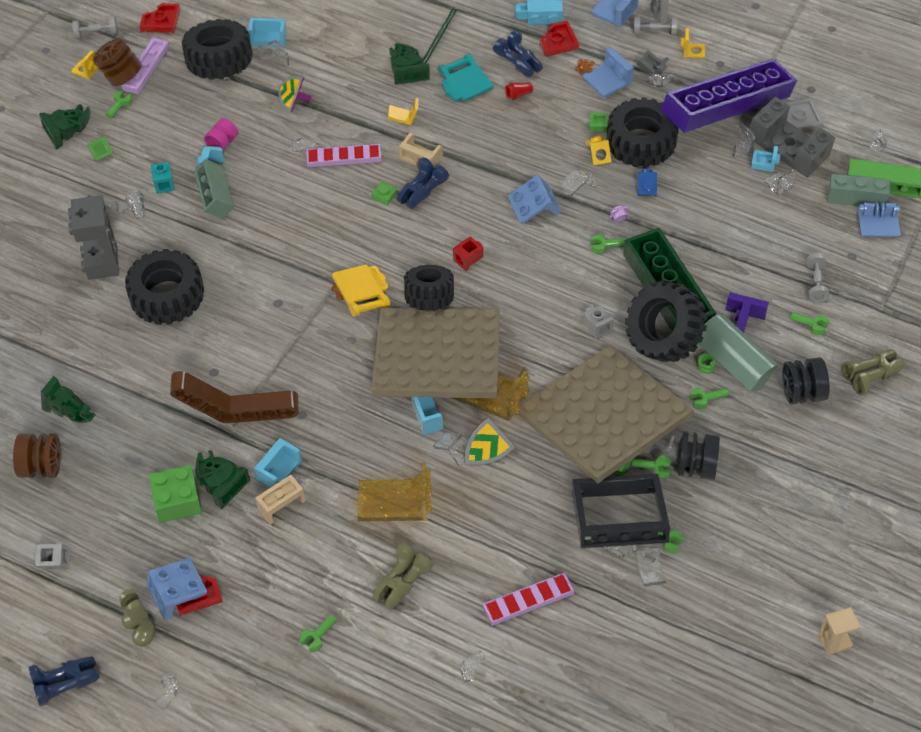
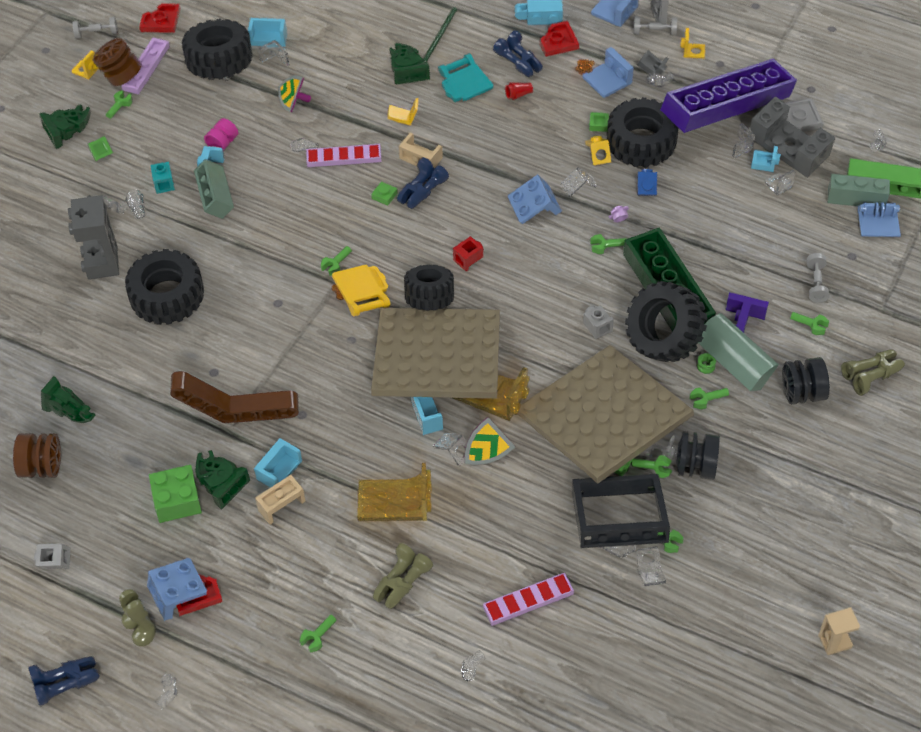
(326, 262): none -> bright green bar

